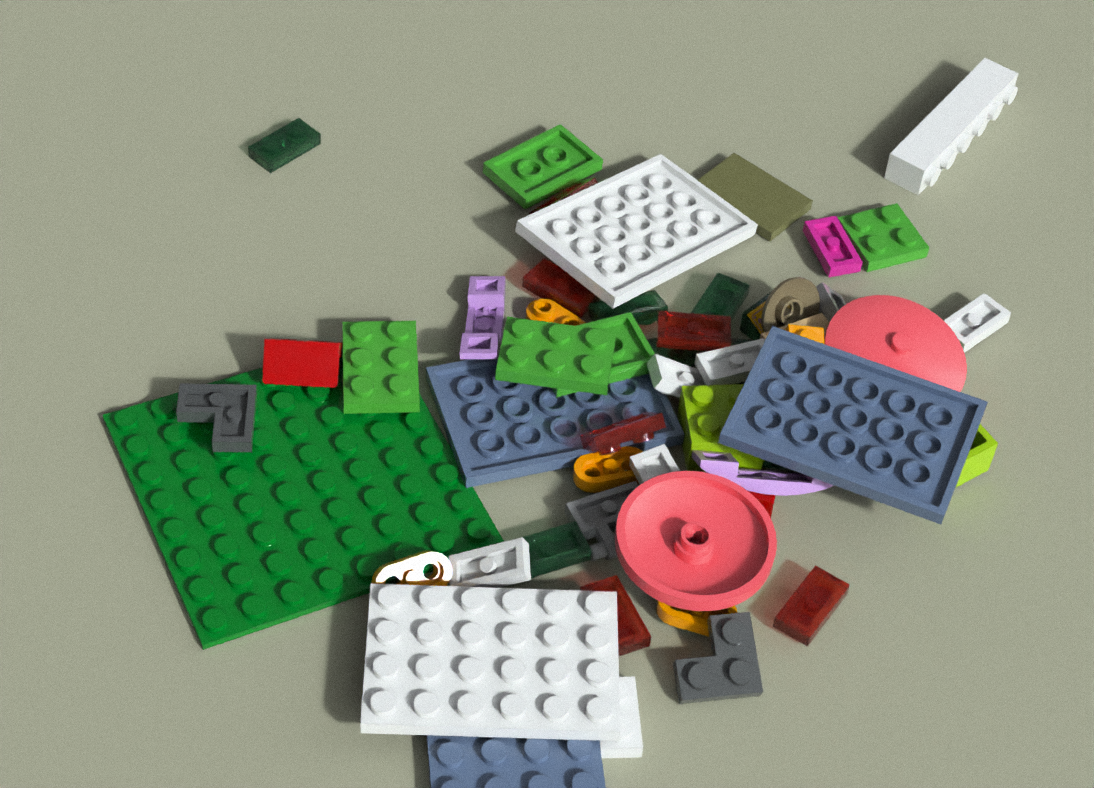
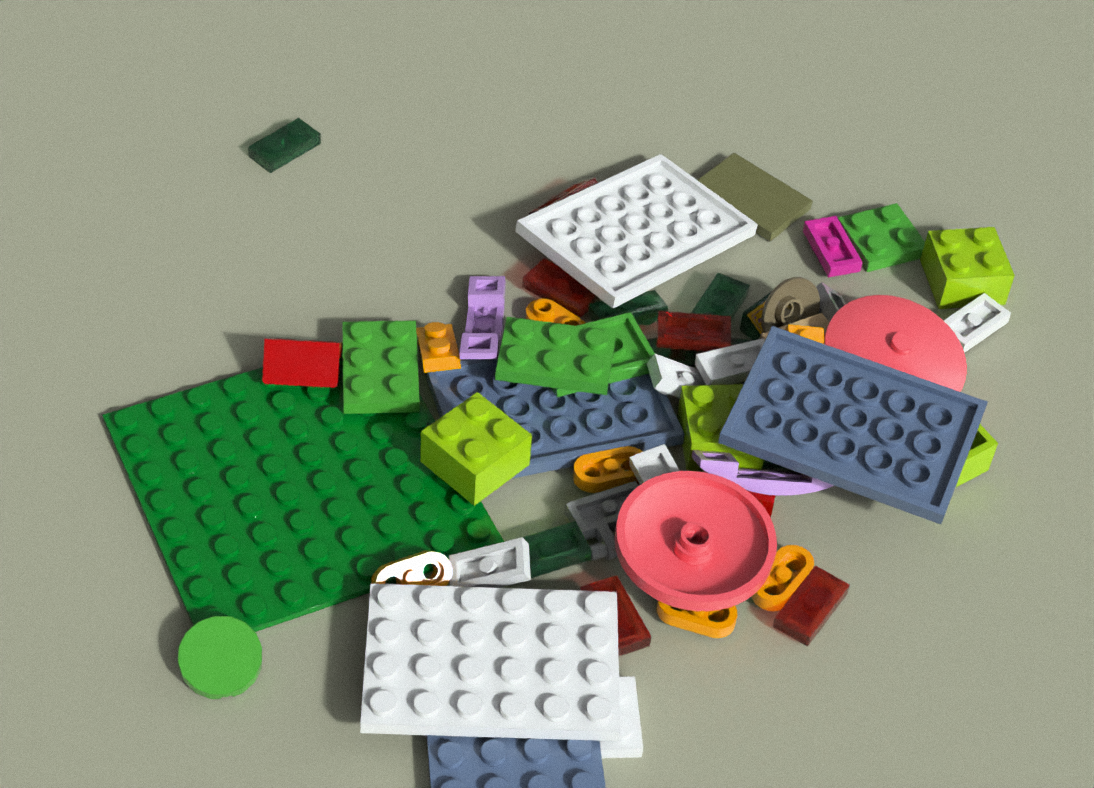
(220, 657): none -> bright green tile
(227, 406): dark grey plate -> none
(438, 347): none -> light orange plate
(475, 448): none -> lime brick
(542, 166): bright green plate -> none
(636, 428): clear red plate -> none
(730, 670): dark grey plate -> none
(782, 580): none -> light orange plate
(951, 126): white brick -> none
(966, 265): none -> lime brick

